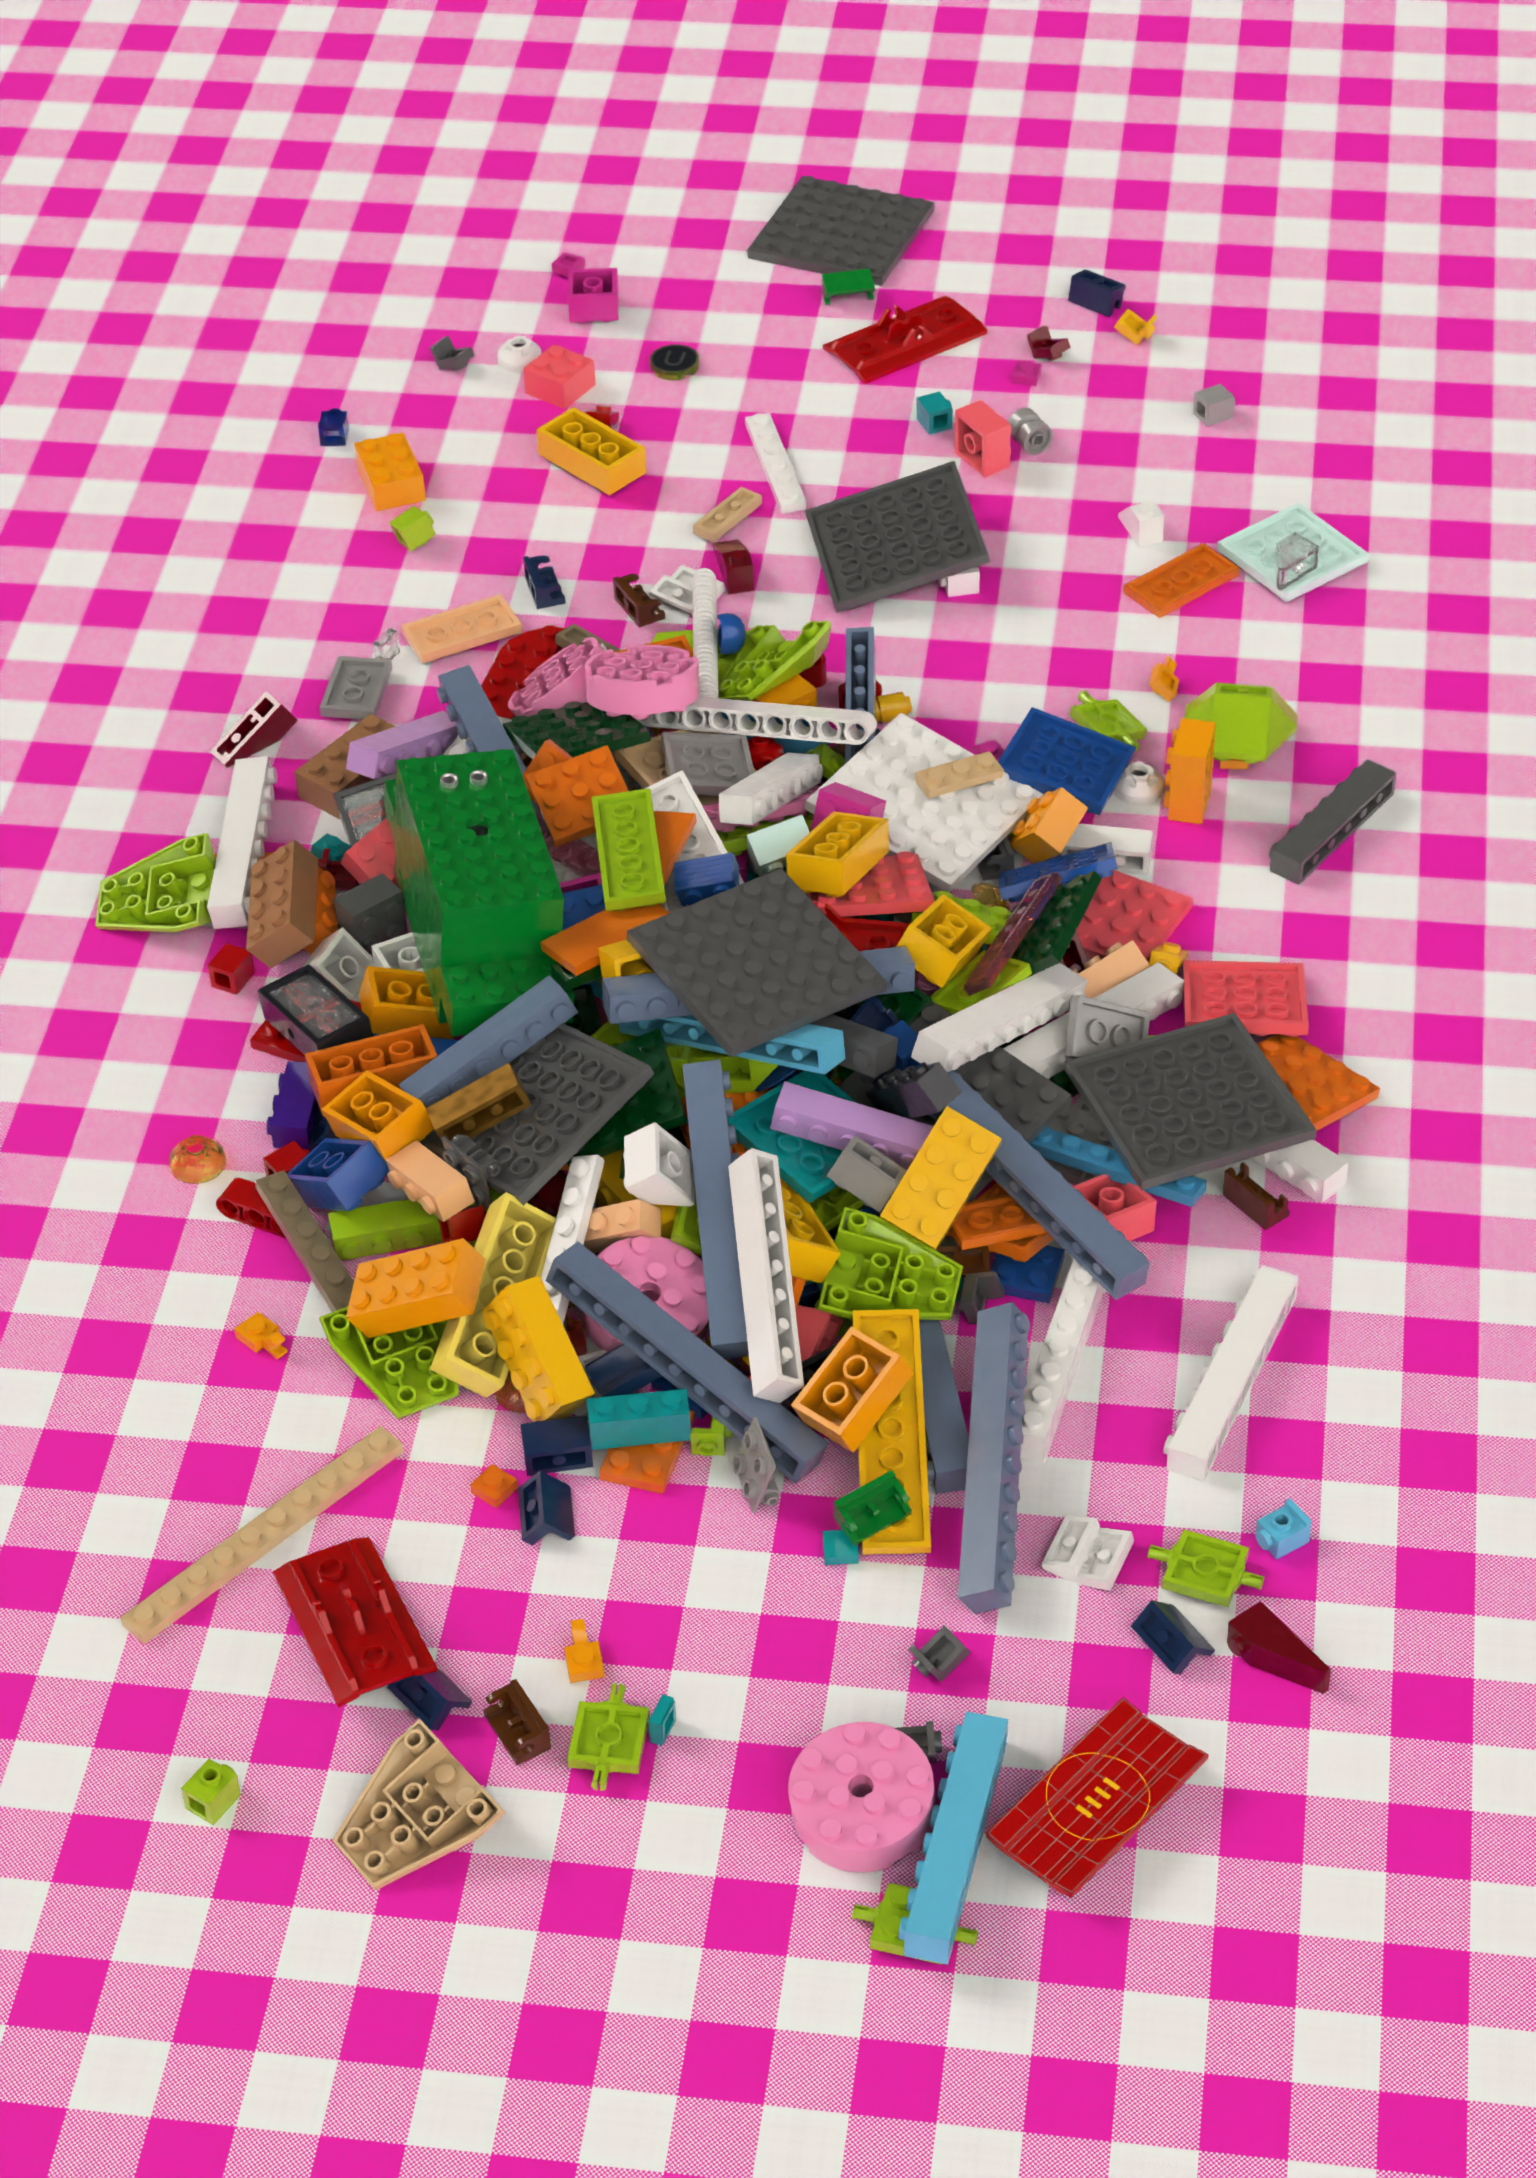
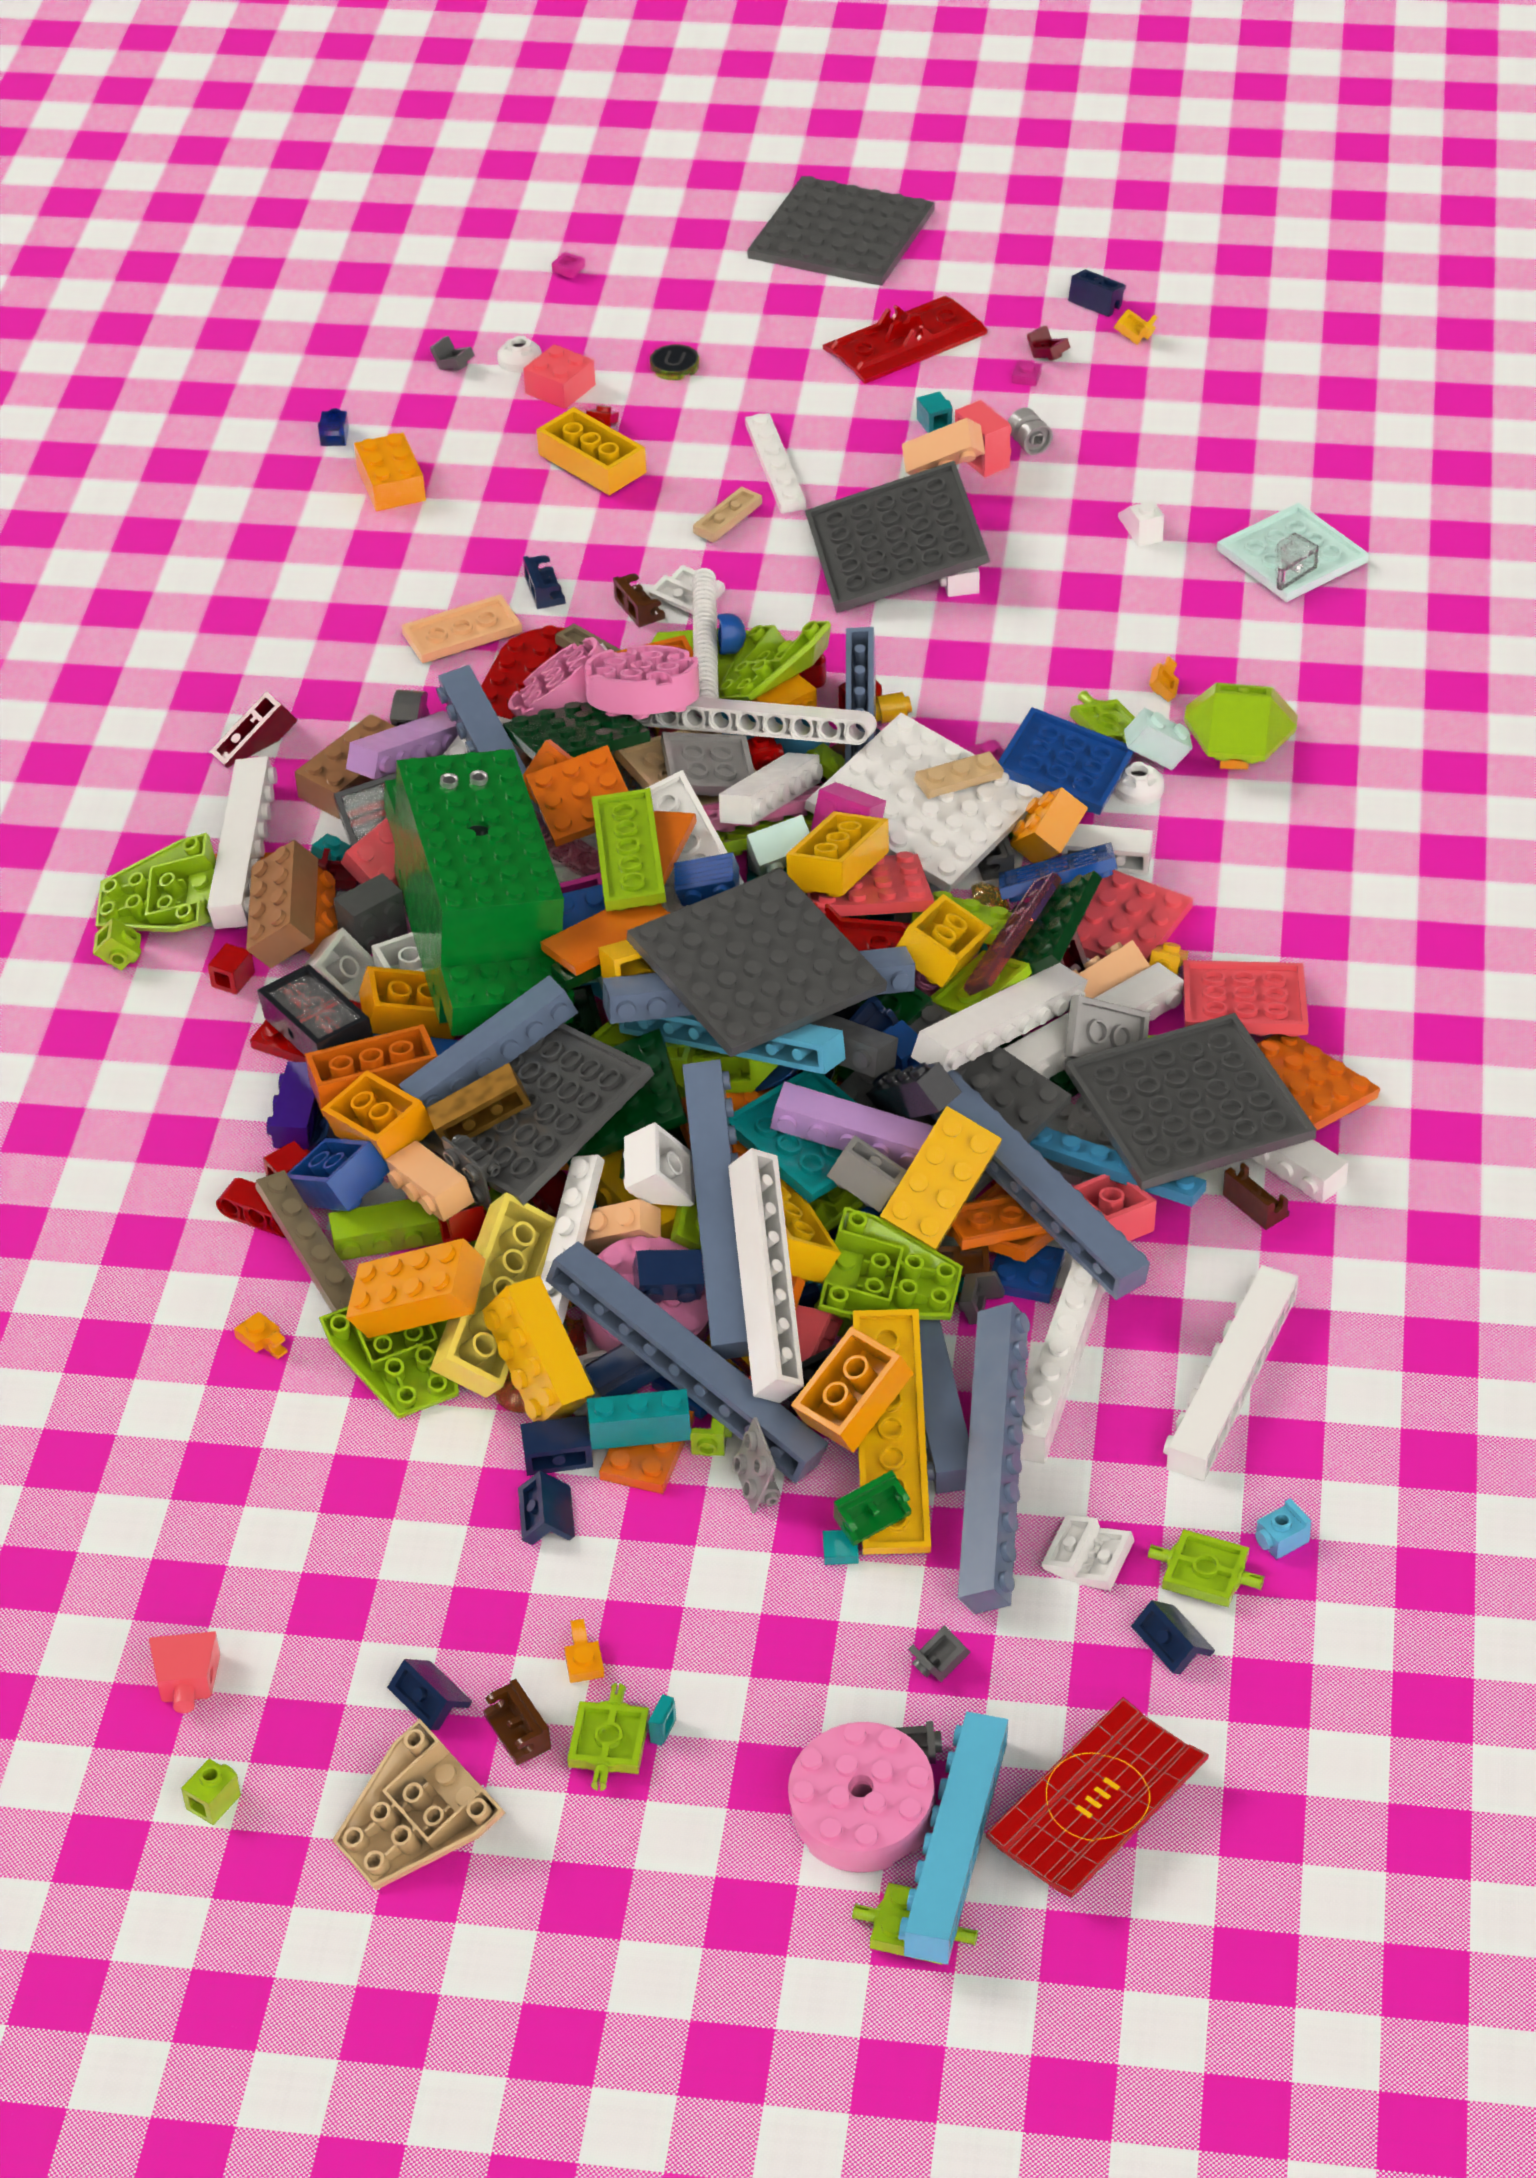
(117, 944): none -> lime brick
(185, 1667): none -> coral torso
(197, 1166): piece -> none
(261, 1535): tan plate -> none
(353, 1619): red hinge -> none
(355, 687): light grey plate -> none
(387, 645): clear tile -> none
(408, 706): none -> dark grey brick
(413, 528): lime brick -> none
(494, 1486): orange plate -> none
(593, 295): dark pink brick -> none
(669, 1274): none -> dark blue brick
(735, 566): dark red slope -> none
(847, 283): green hinge -> none
(954, 442): none -> light nougat brick
(1158, 738): none -> light aqua brick
(1181, 580): orange tile -> none
(1190, 770): light orange brick -> none
(1213, 405): light grey brick -> none
(1274, 1648): dark red slope -> none
(1332, 821): dark grey brick -> none

